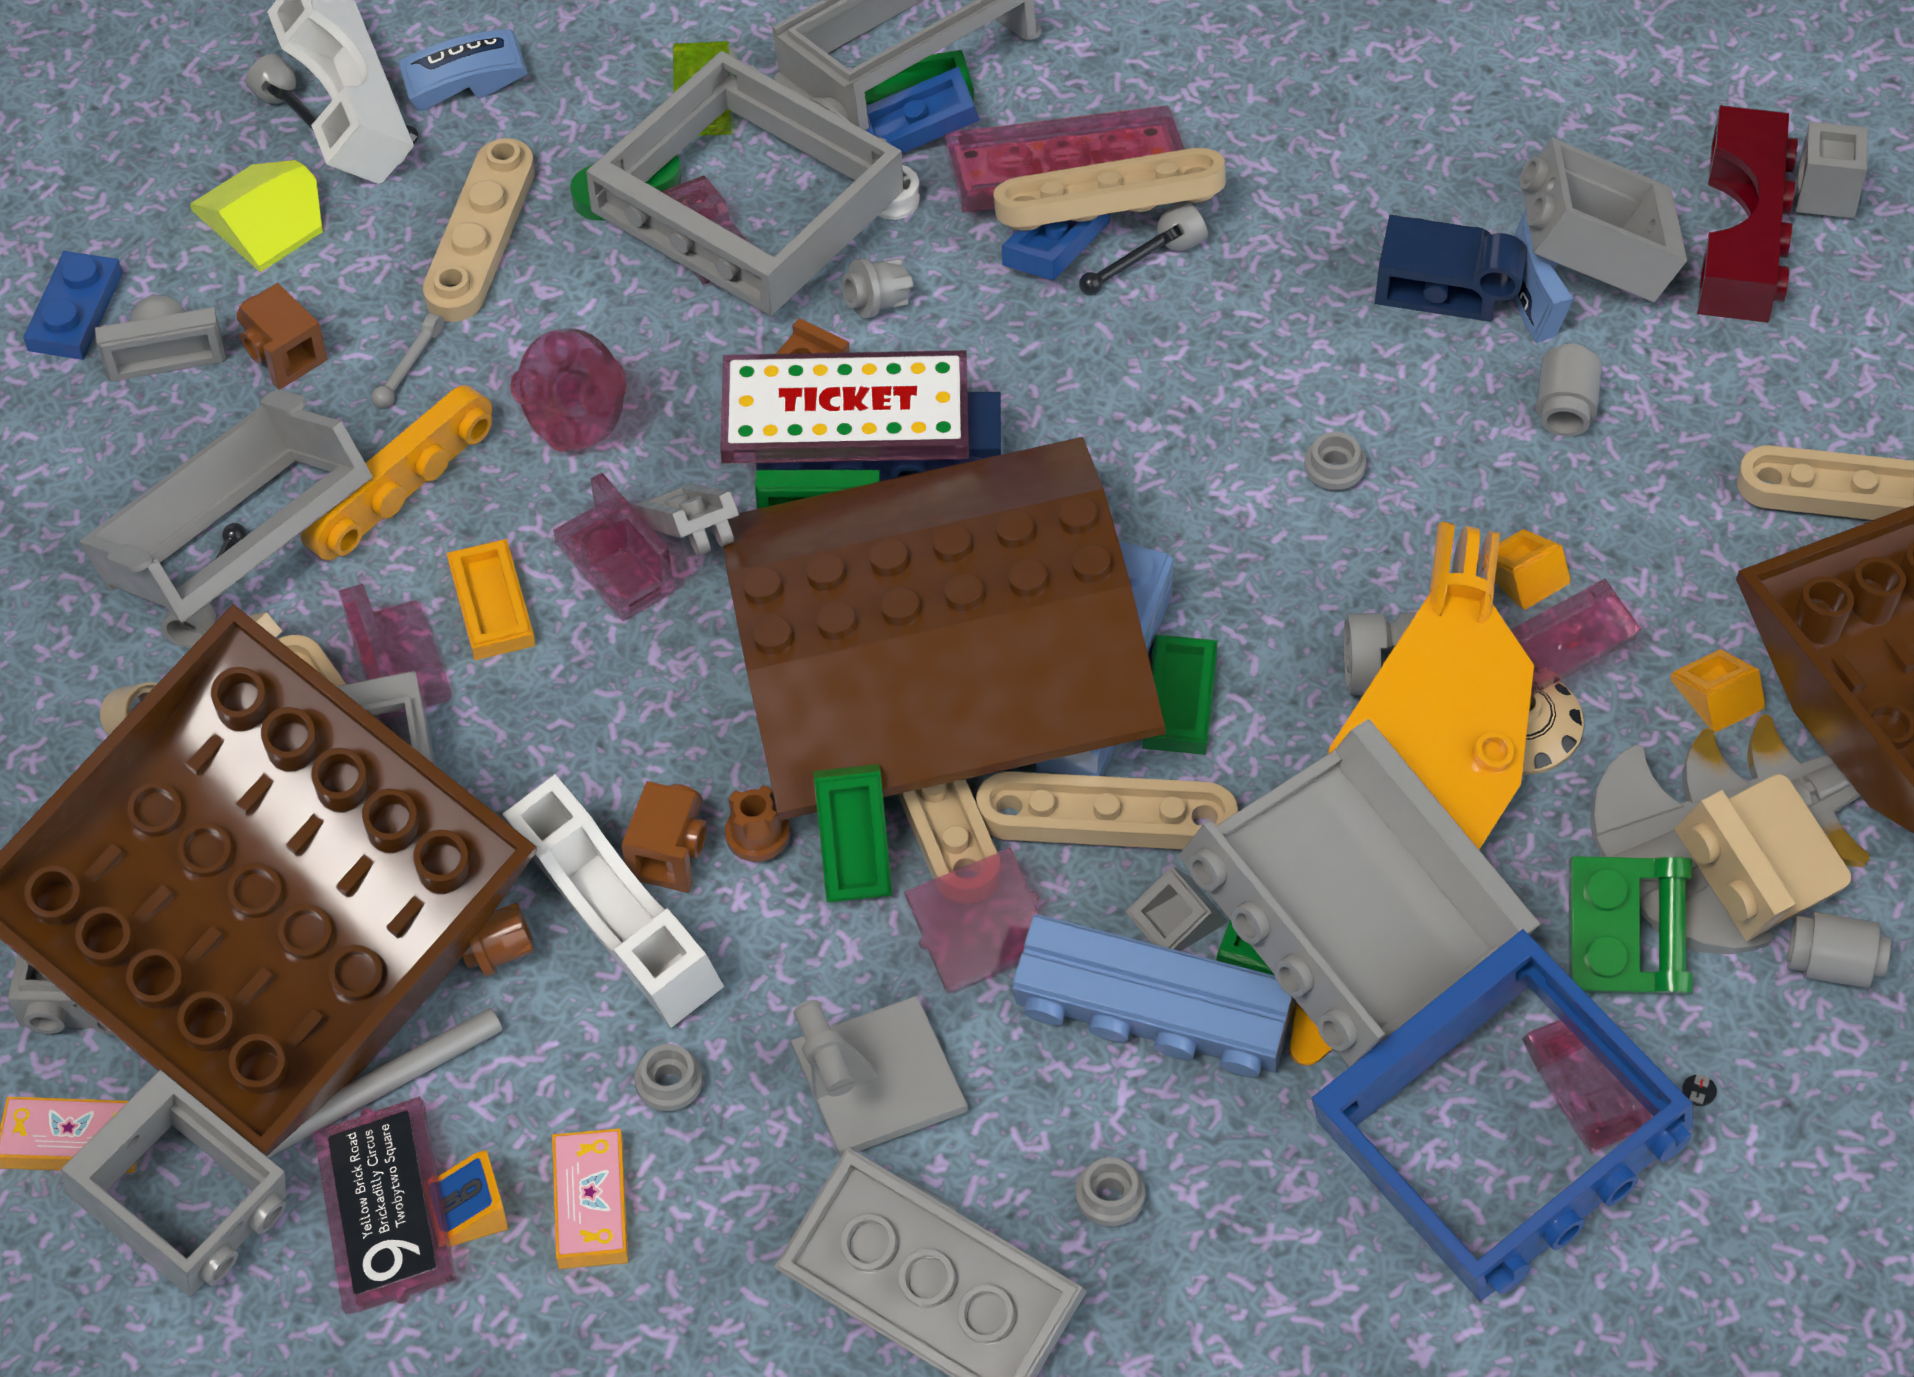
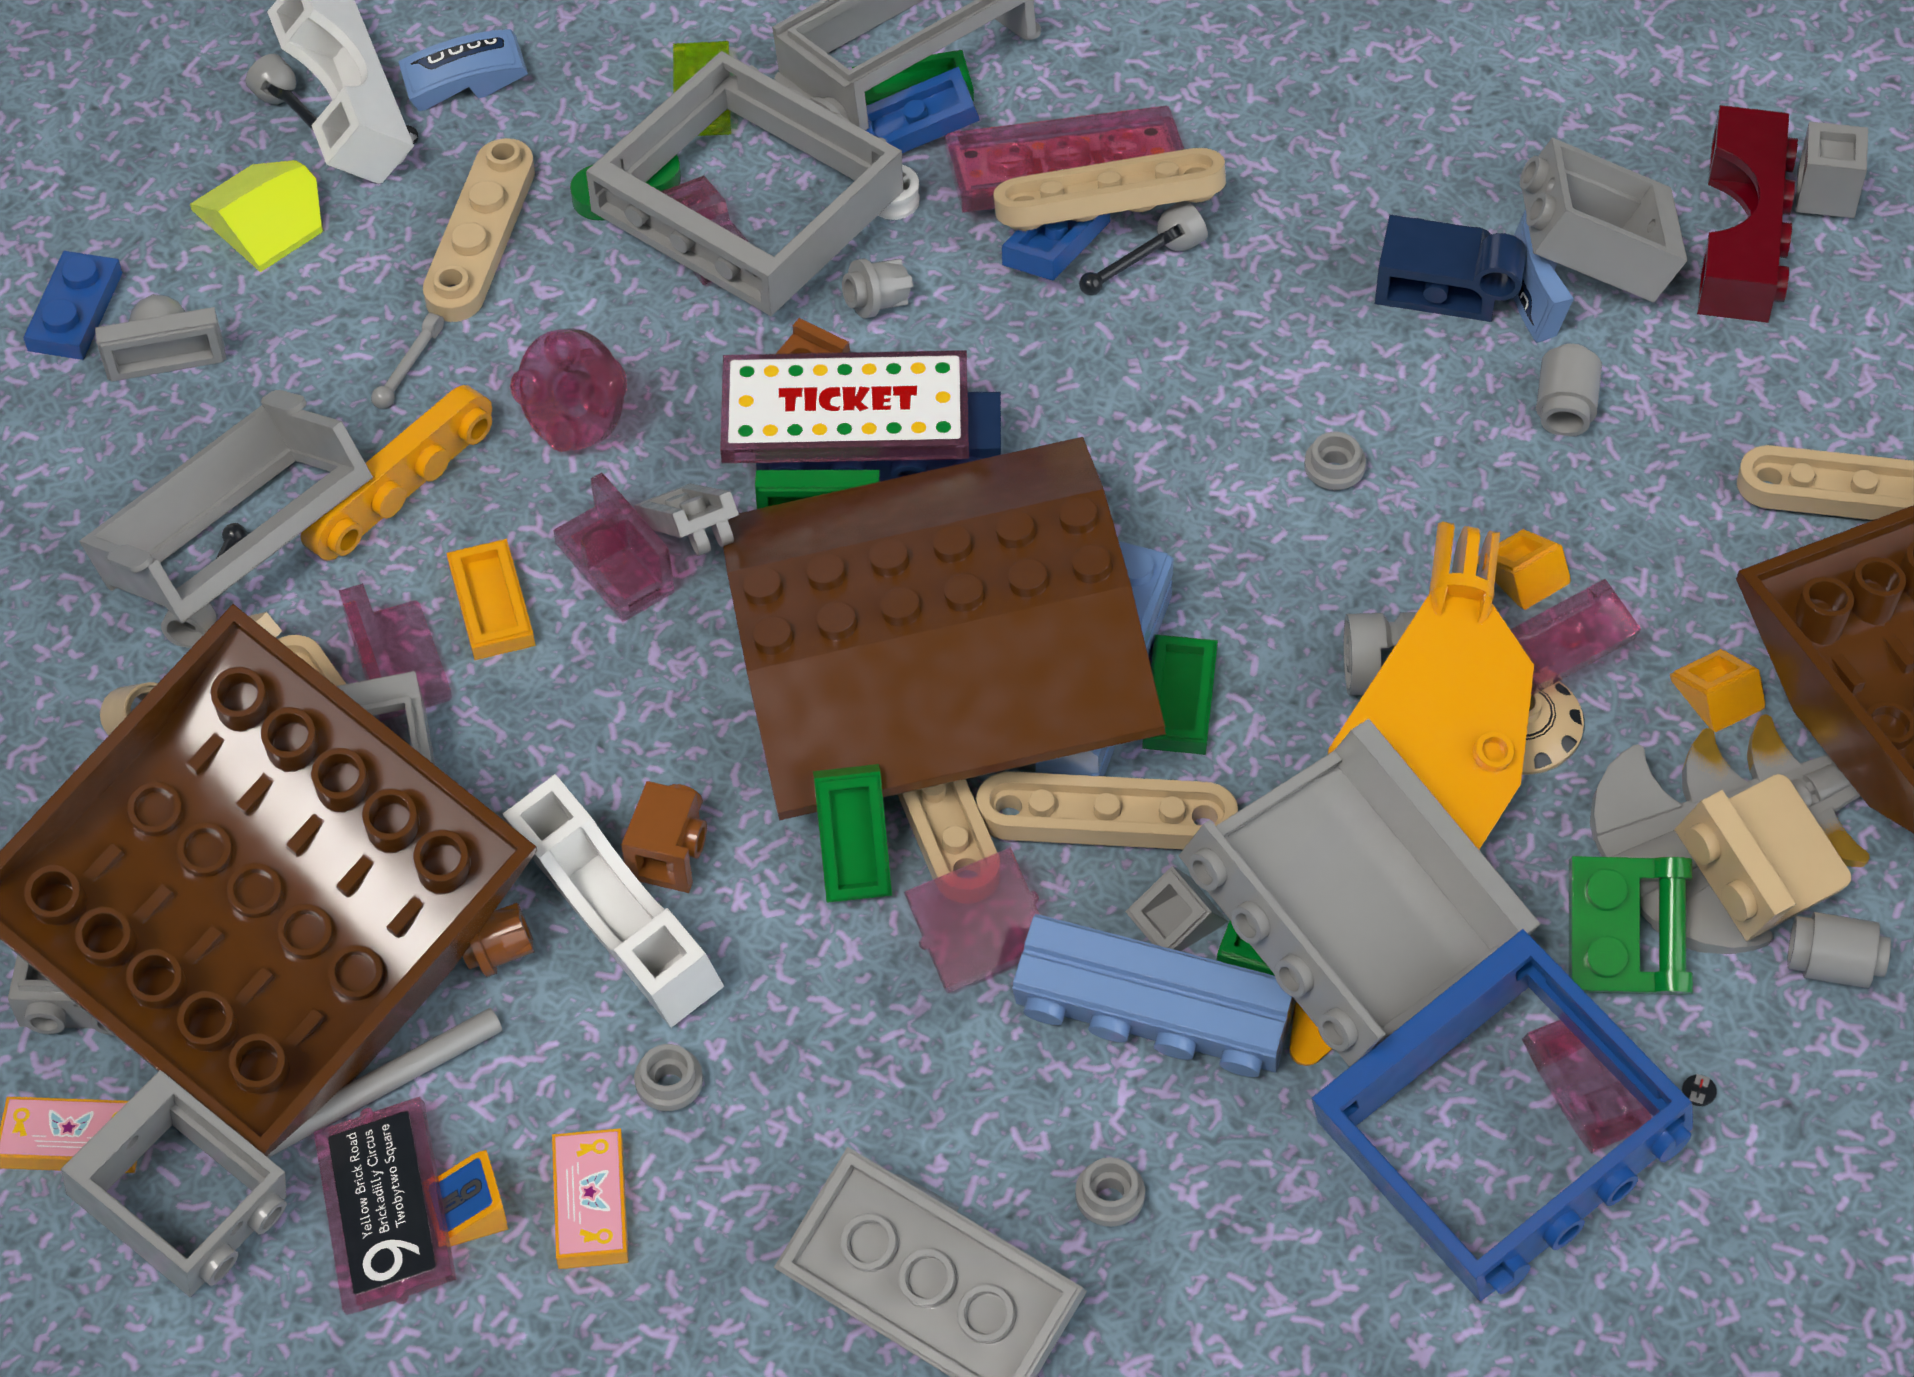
(281, 335): dark orange brick -> none
(754, 825): dark orange hose -> none
(875, 1073): light grey plate -> none

